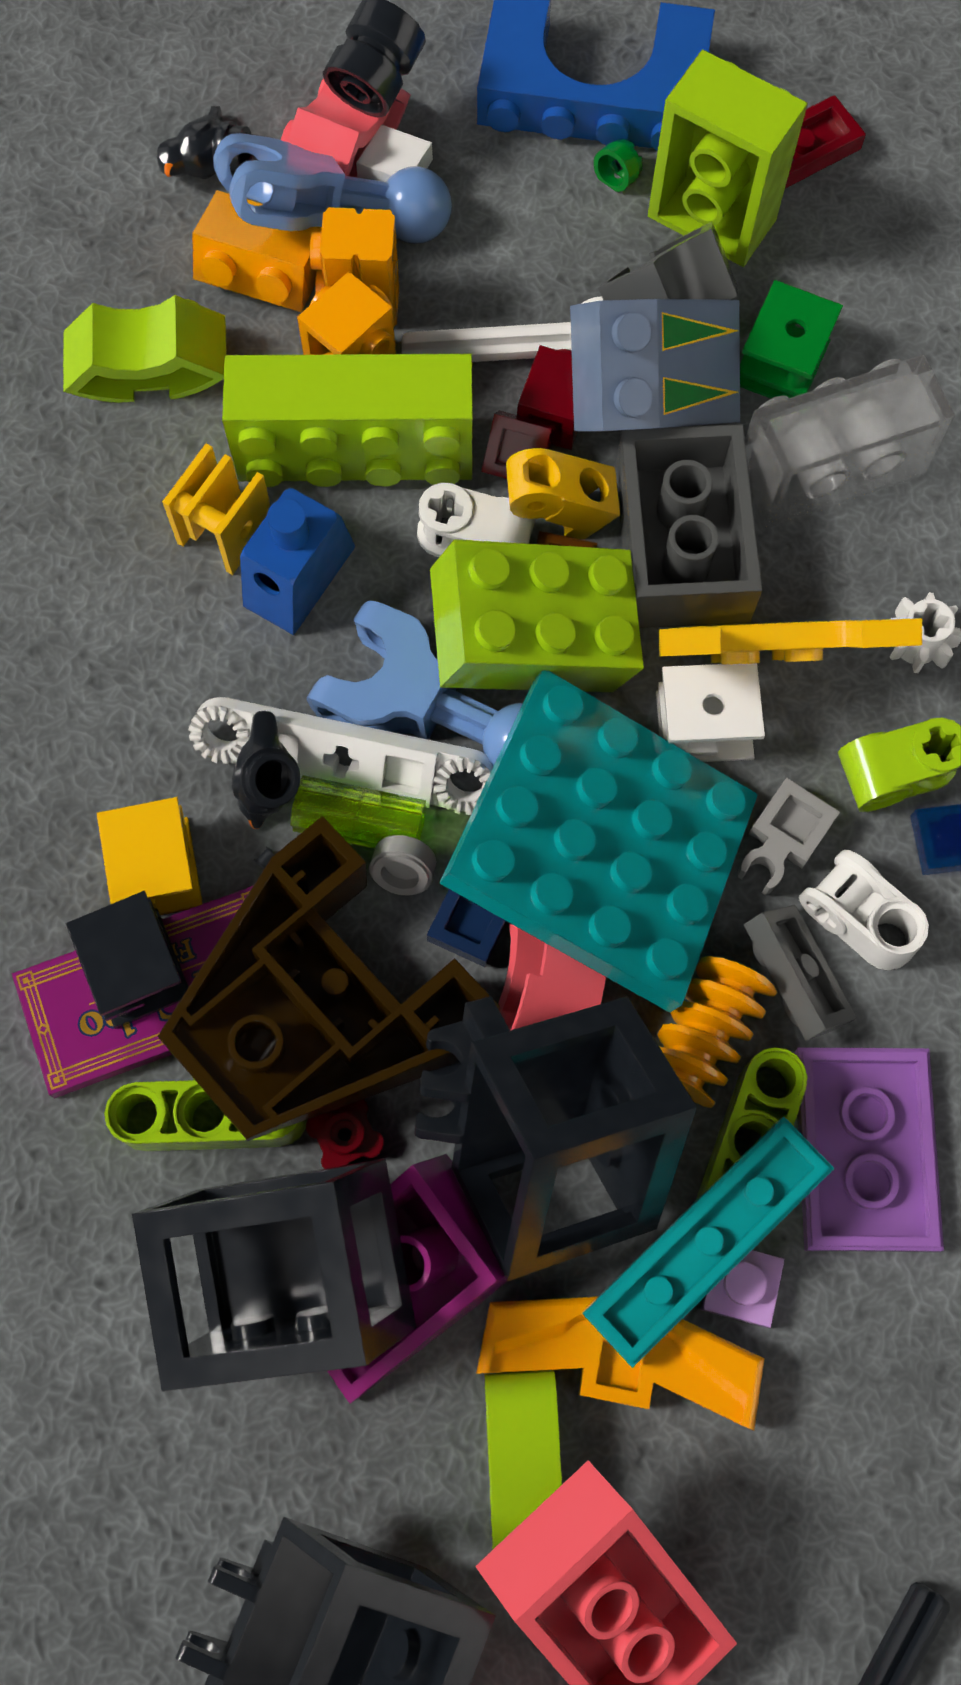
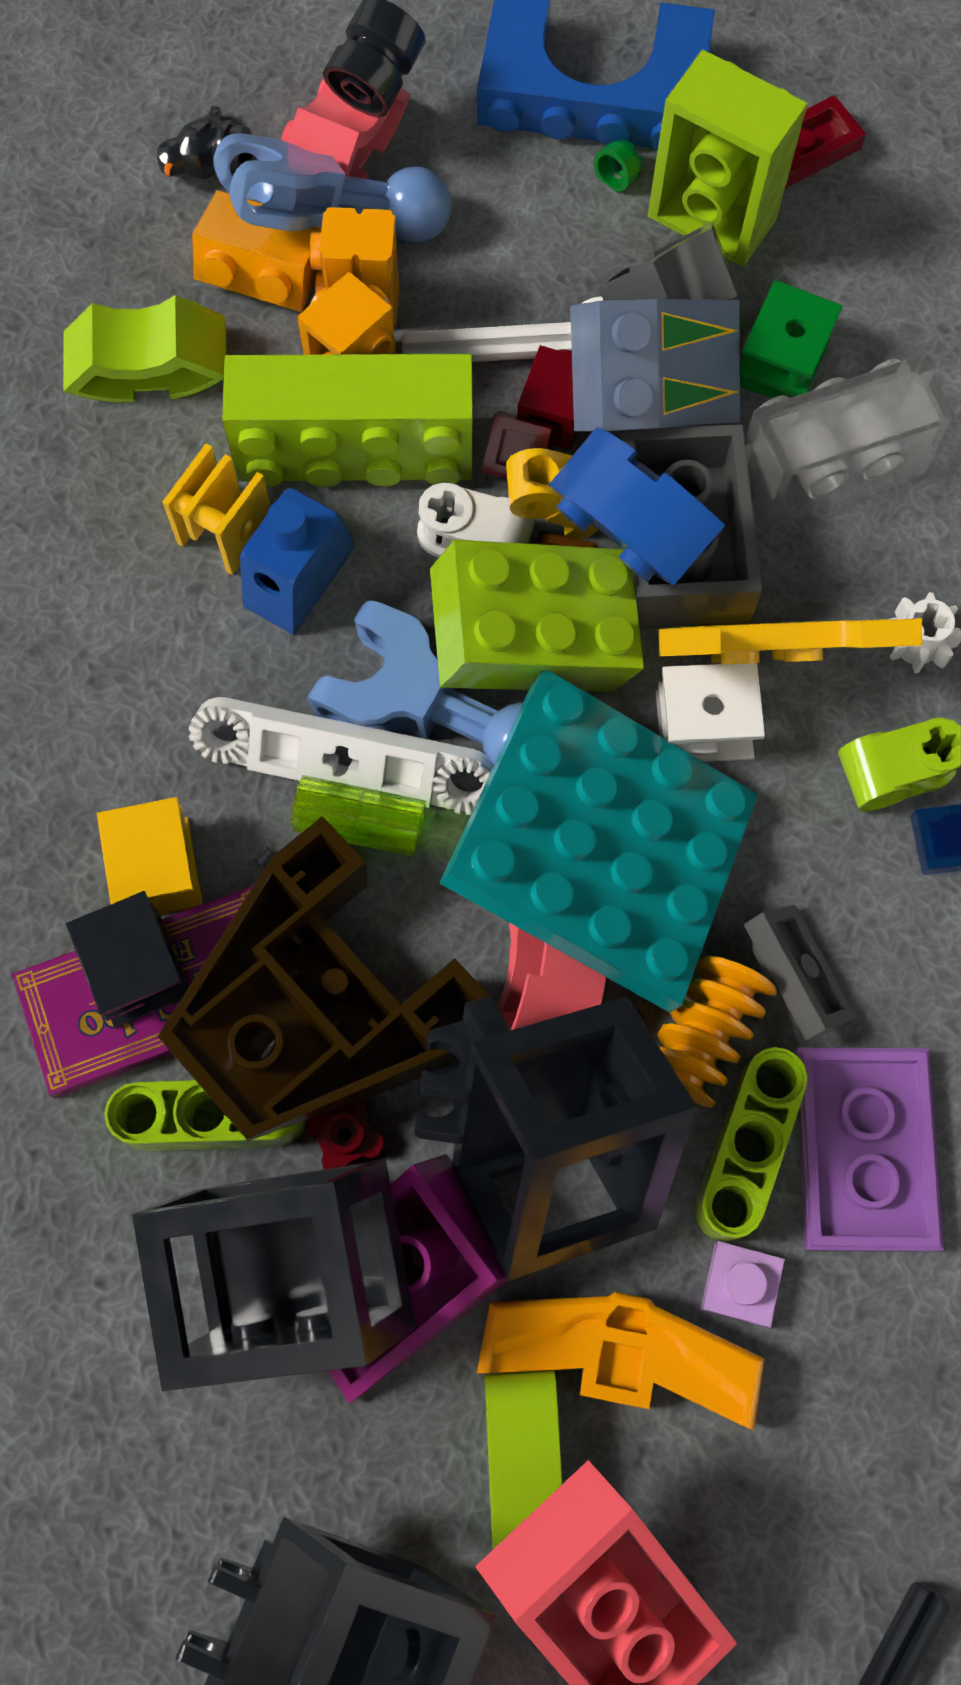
(264, 772): black animal -> none
(392, 151): white tile -> none
(402, 865): light grey tile -> none
(466, 929): dark blue plate -> none
(643, 513): none -> blue brick
(707, 1241): teal tile -> none
(789, 830): light grey plate -> none
(862, 908): white piece -> none

